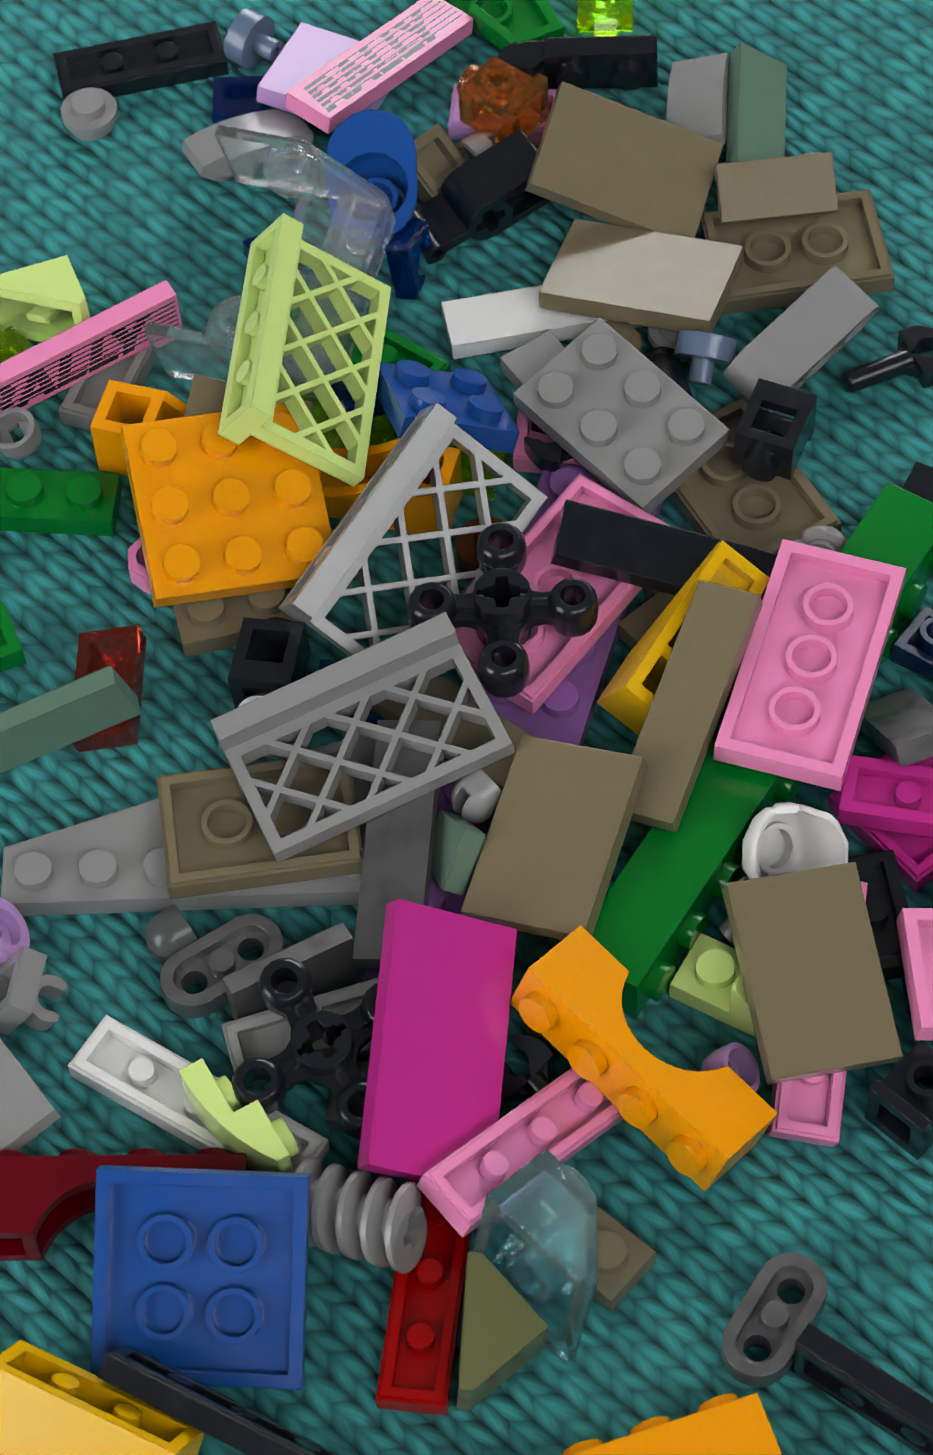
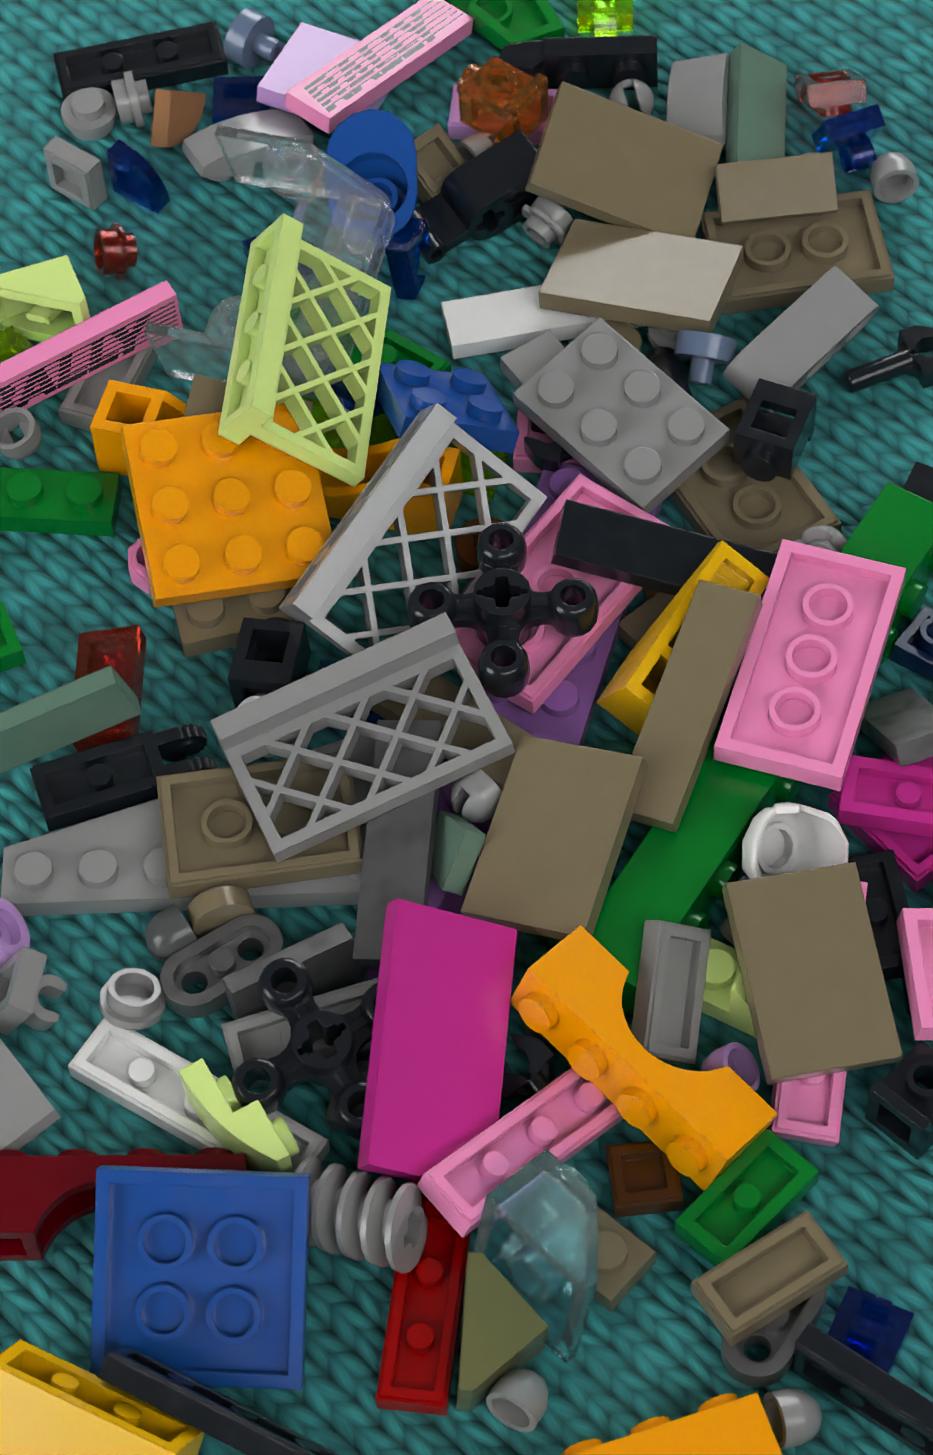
(75, 173): none -> light grey tile
(114, 250): none -> clear red plate
(115, 774): none -> black hinge
(131, 99): none -> light grey plate
(132, 999): none -> light grey plate
(136, 178): none -> clear blue tile
(175, 116): none -> medium nougat tile
(217, 907): none -> dark tan tile
(519, 1399): none -> light grey hinge
(546, 222): none -> light grey plate
(642, 93): none -> light grey hinge
(642, 1180): none -> reddish brown tile
(670, 990): none -> light grey tile
(747, 1199): none -> green plate
(769, 1278): none -> dark tan tile
(792, 1416): none -> light grey hinge
(830, 91): none -> clear red plate
(851, 136): none -> clear blue tile
(872, 1327): none -> clear blue tile
(893, 177): none -> light grey hinge

